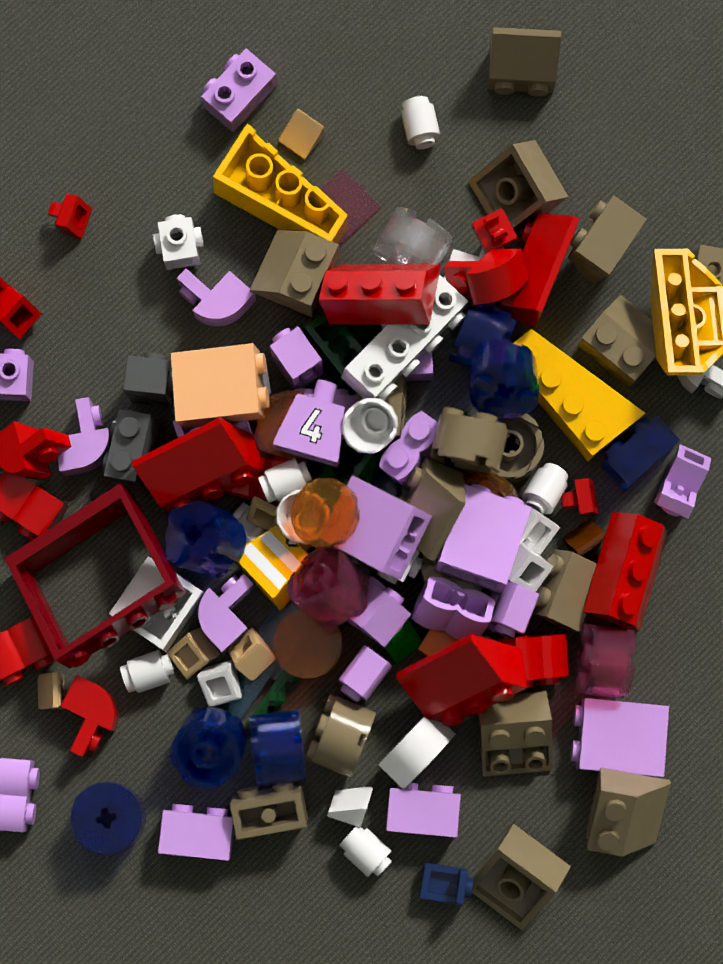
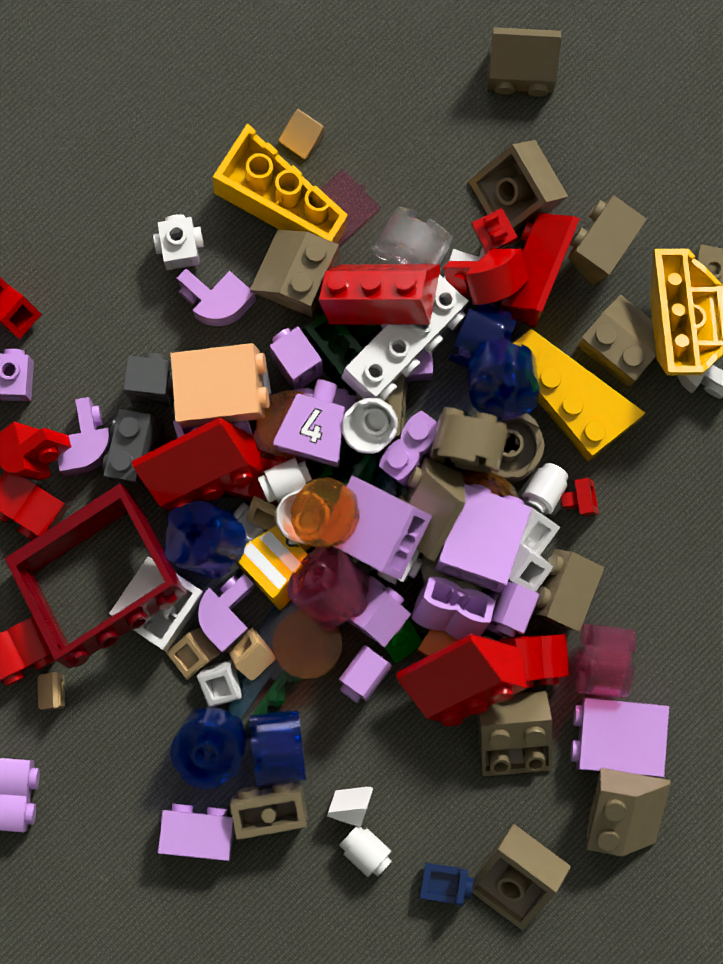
(71, 215): red tile -> none
(90, 807): clear blue brick -> none
(97, 708): red brick -> none
(147, 671): white brick -> none
(238, 89): lavender brick -> none
(340, 735): dark tan brick -> none
(416, 751): white brick -> none
(420, 122): white brick -> none
(423, 810): lavender brick -> none
(584, 538): reddish brown slope -> none
(626, 570): red slope -> none
(636, 456): clear blue brick -> none
(682, 482): lavender brick -> none

